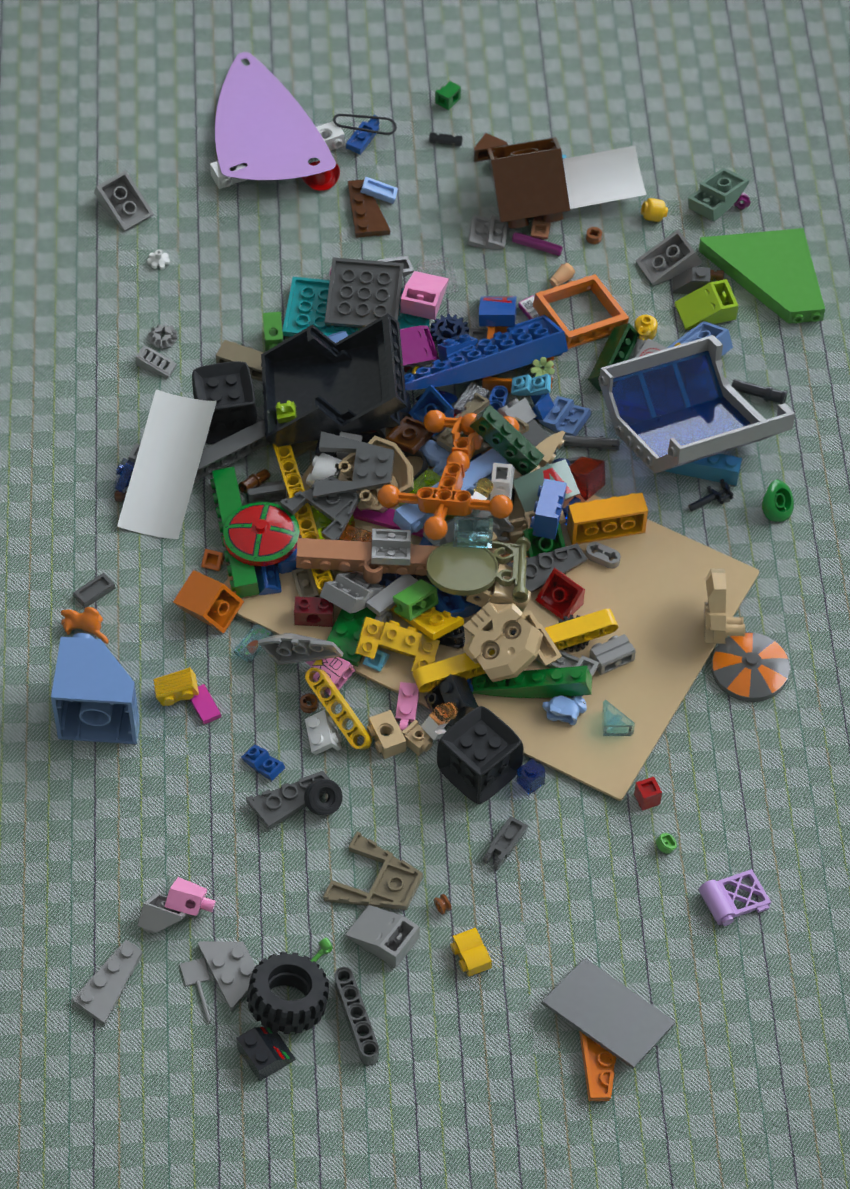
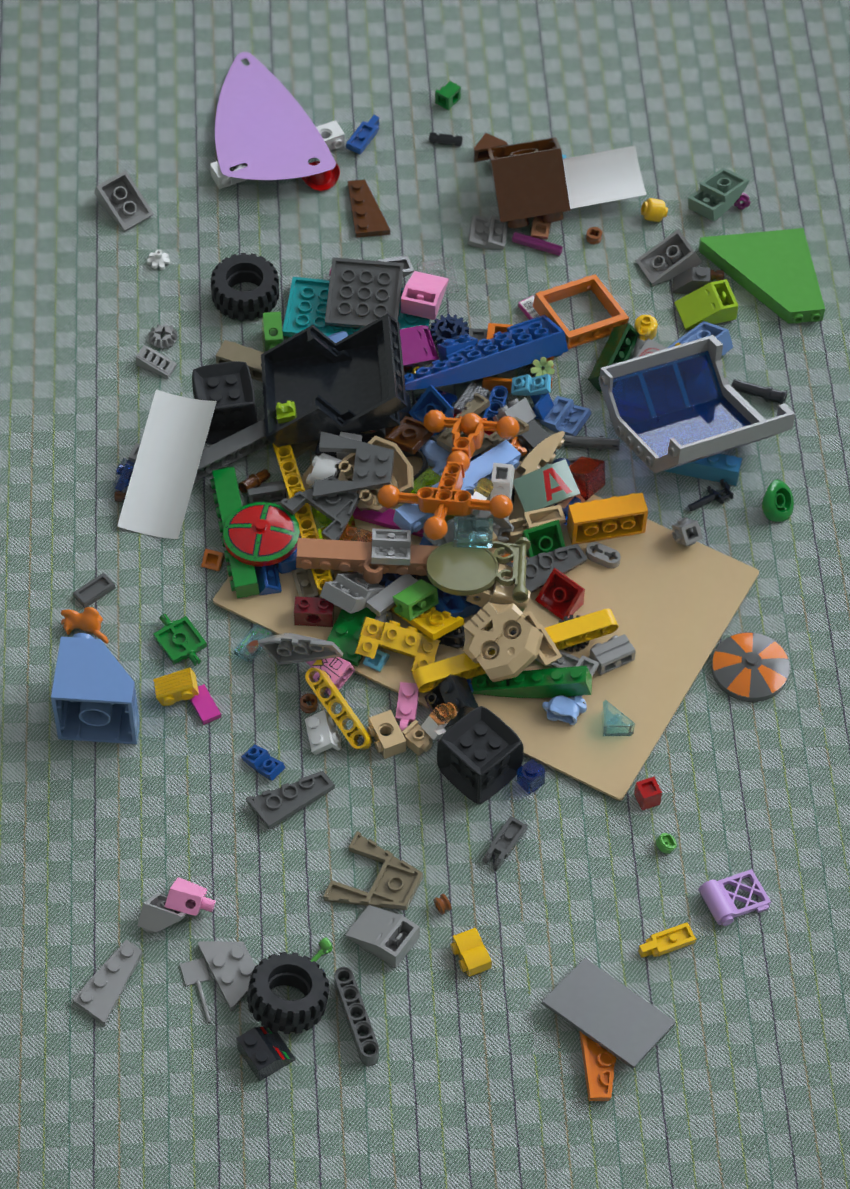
(180, 640): none -> green plate
(208, 601): orange slope -> none
(248, 303): none -> black tyre
(312, 800): black tyre -> none
(366, 130): black piece -> none
(379, 190): light blue tile -> none
(497, 310): blue slope -> none
(506, 440): dark green brick -> none
(548, 508): wedge -> none
(562, 275): light nougat cone -> none
(667, 941): none -> yellow hinge
(686, 531): none -> light grey brick
(716, 623): tan brick -> none

